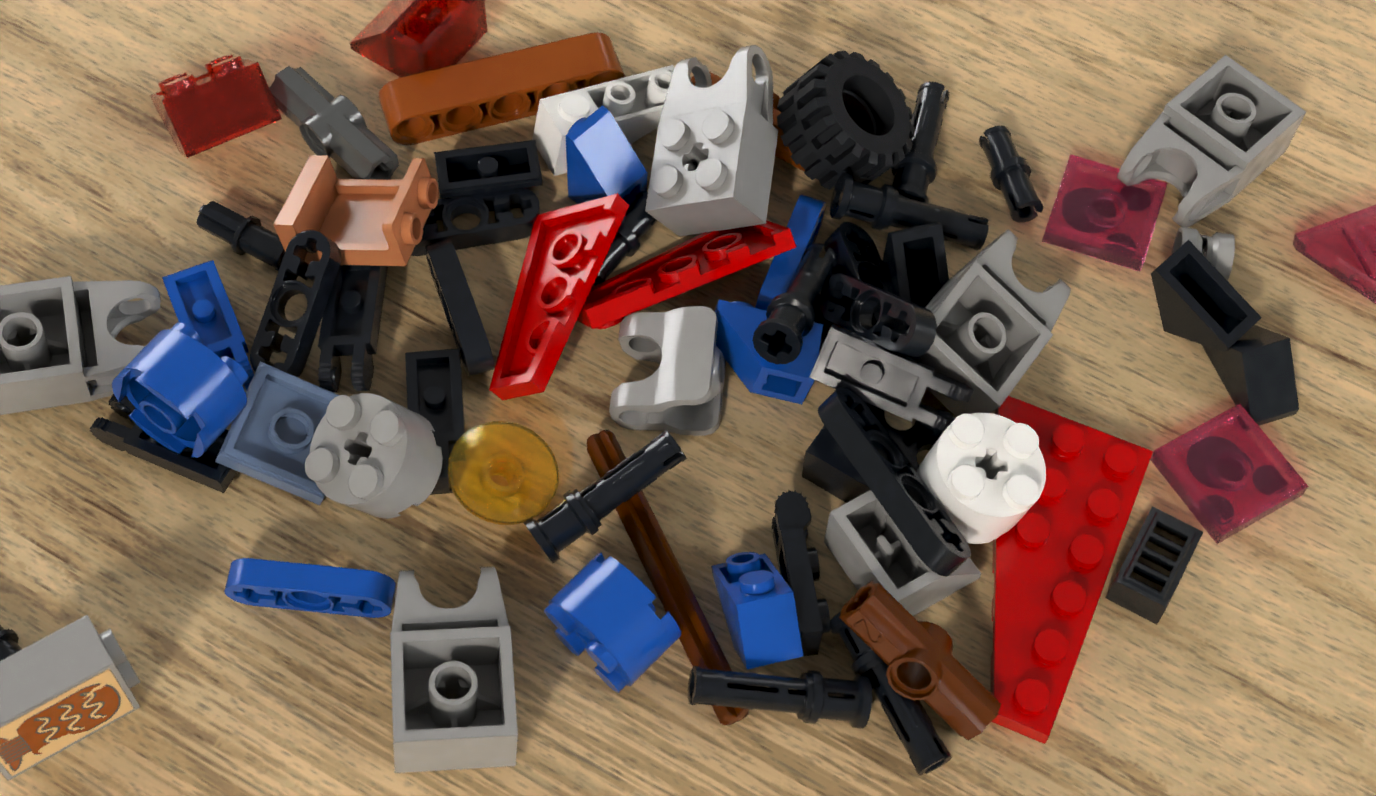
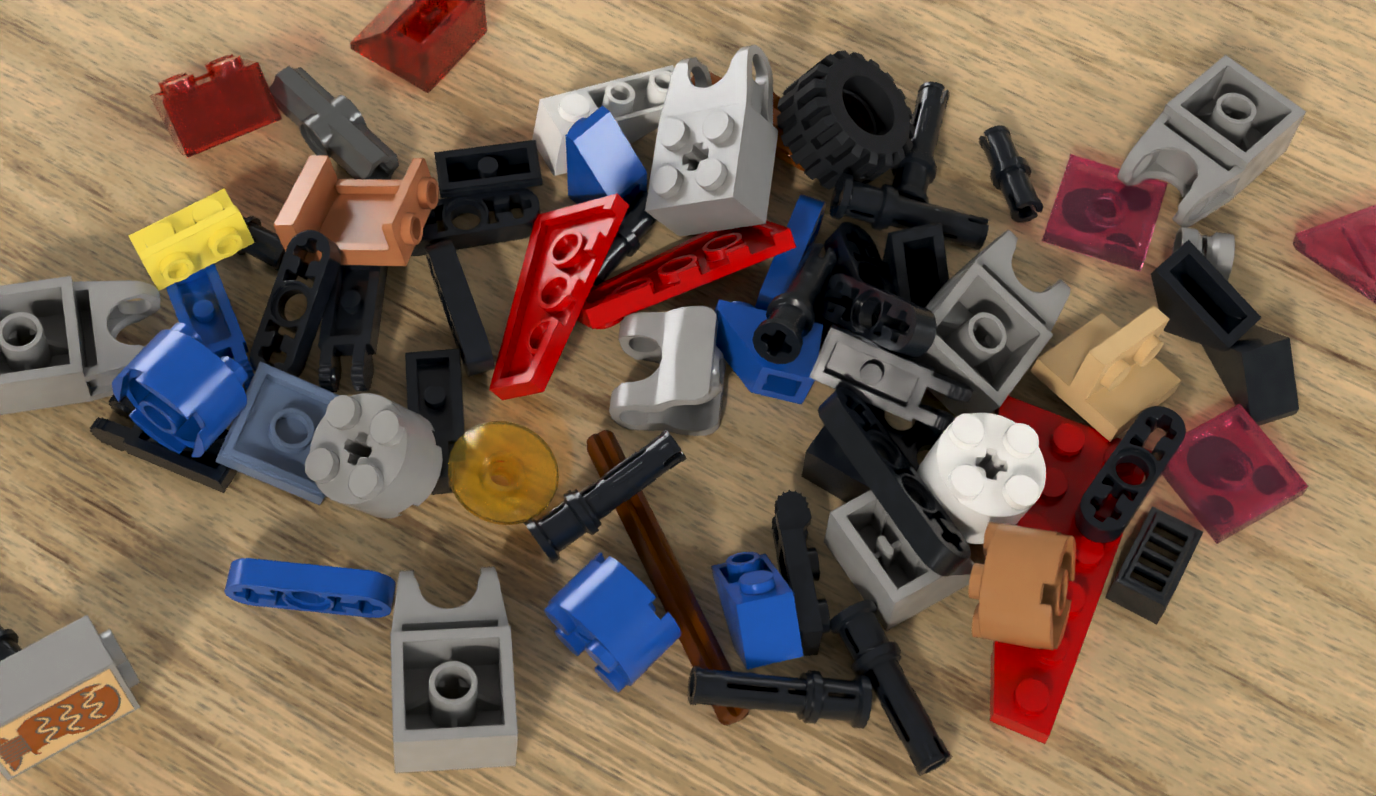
(191, 239): none -> light yellow bracket
(494, 88): dark orange beam -> none
(920, 660): reddish brown piece -> none
(1023, 586): none -> medium nougat brick
(1110, 371): none -> tan bracket
(1130, 496): none -> black beam

